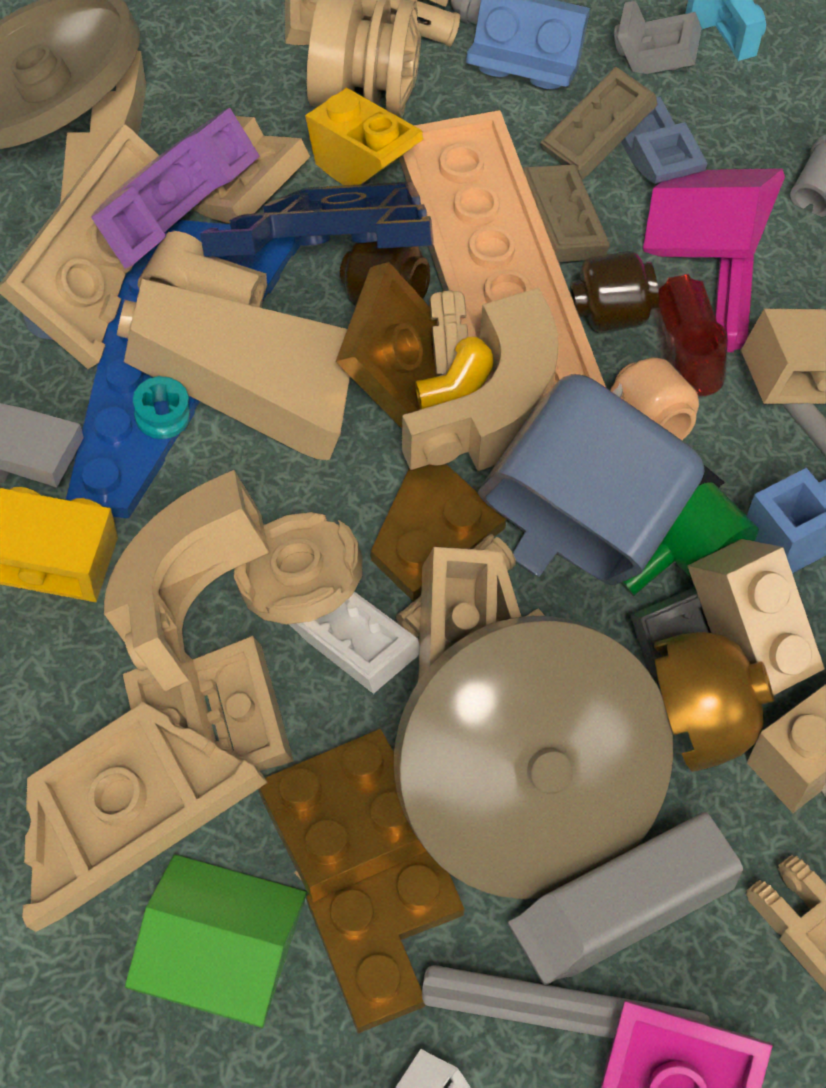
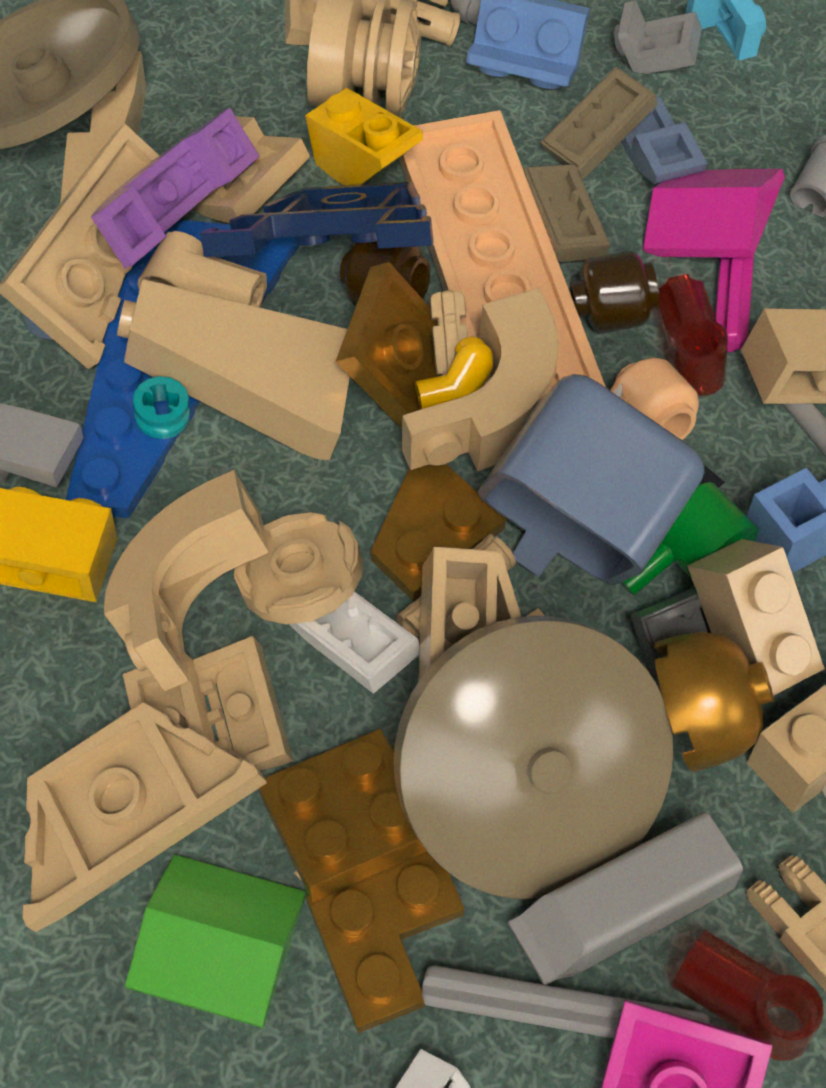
(744, 990): none -> clear red piece

